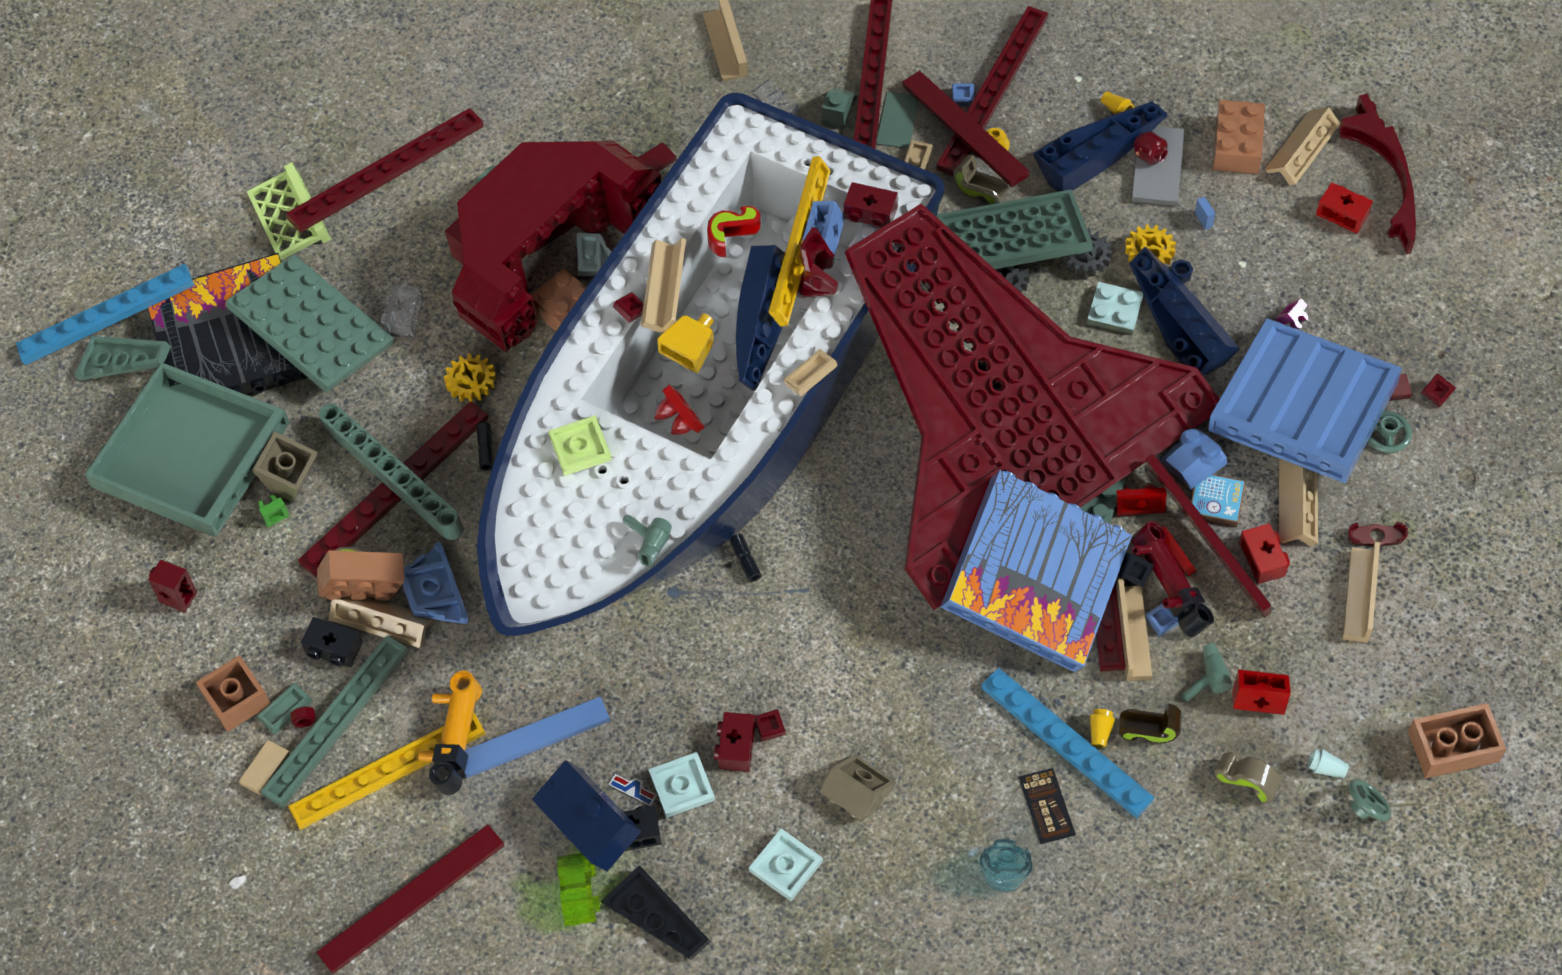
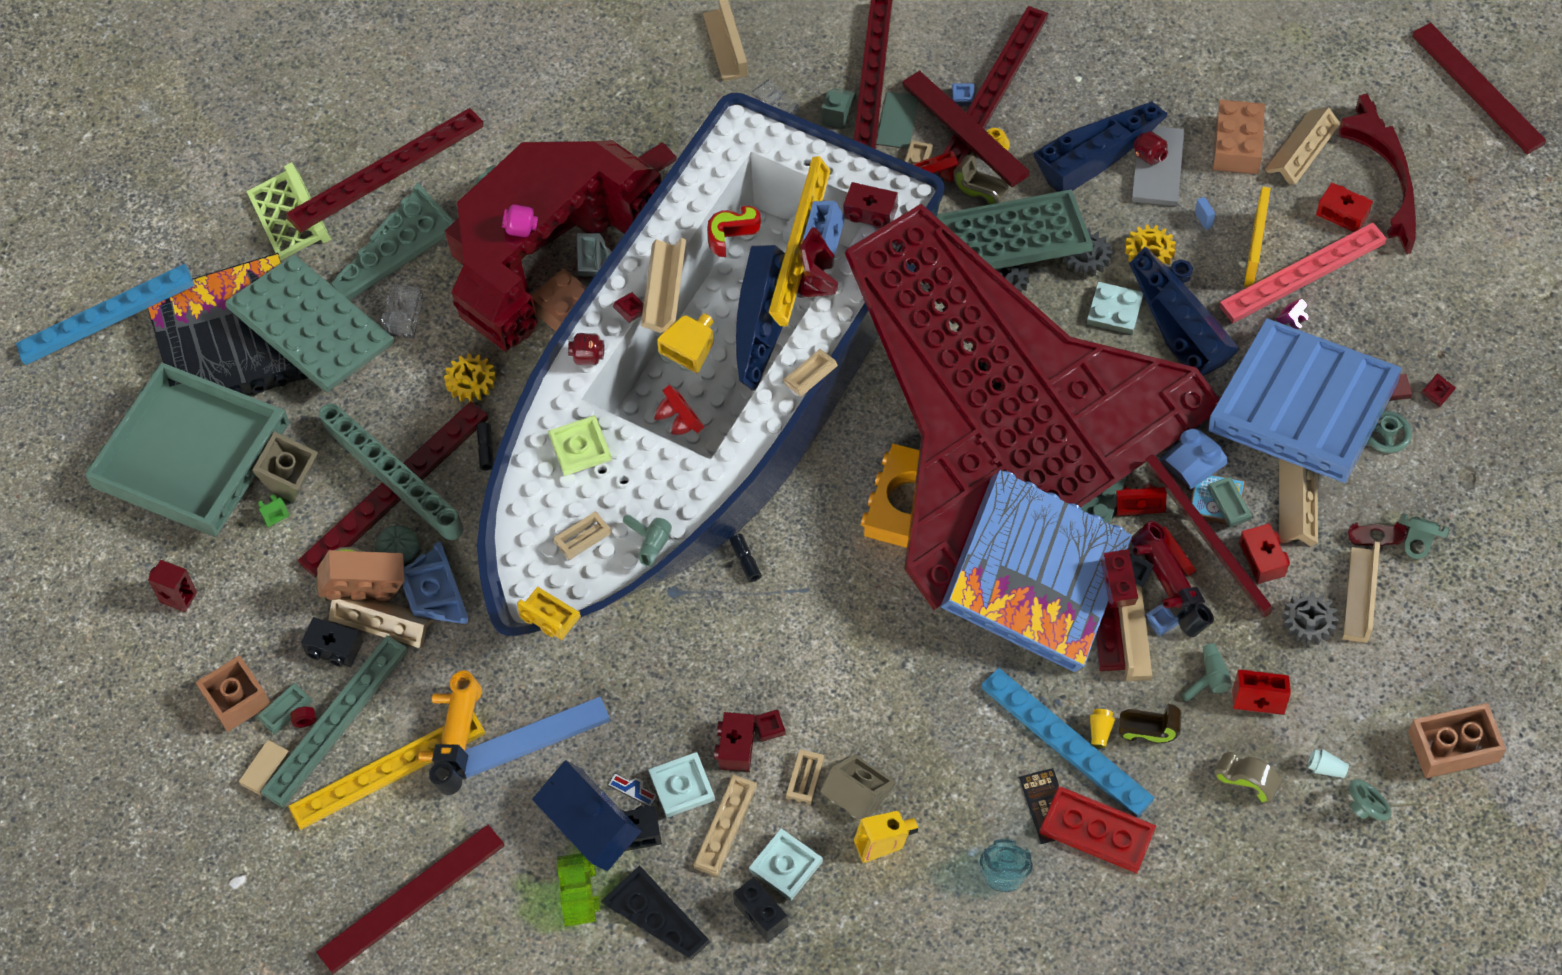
(120, 355): sand green wing -> none
(398, 540): none -> sand green piece
(399, 239): none -> sand green wing
(519, 220): none -> dark pink head
(548, 613): none -> yellow bracket
(584, 539): none -> tan tile
(586, 349): none -> dark red head
(725, 825): none -> tan tile
(760, 909): none -> black brick
(800, 795): none -> tan tile
(882, 835): none -> yellow torso
(883, 520): none -> light orange arch
(943, 164): none -> red tile
(1097, 829): none -> red tile
(1116, 103): yellow cone -> none
(1119, 578): none -> dark red brick
(1229, 502): none -> sand green tile
(1257, 237): none -> yellow tile
(1302, 273): none -> coral plate
(1322, 617): none -> dark grey gear
(1422, 530): none -> sand green tile
(1479, 88): none -> dark red tile

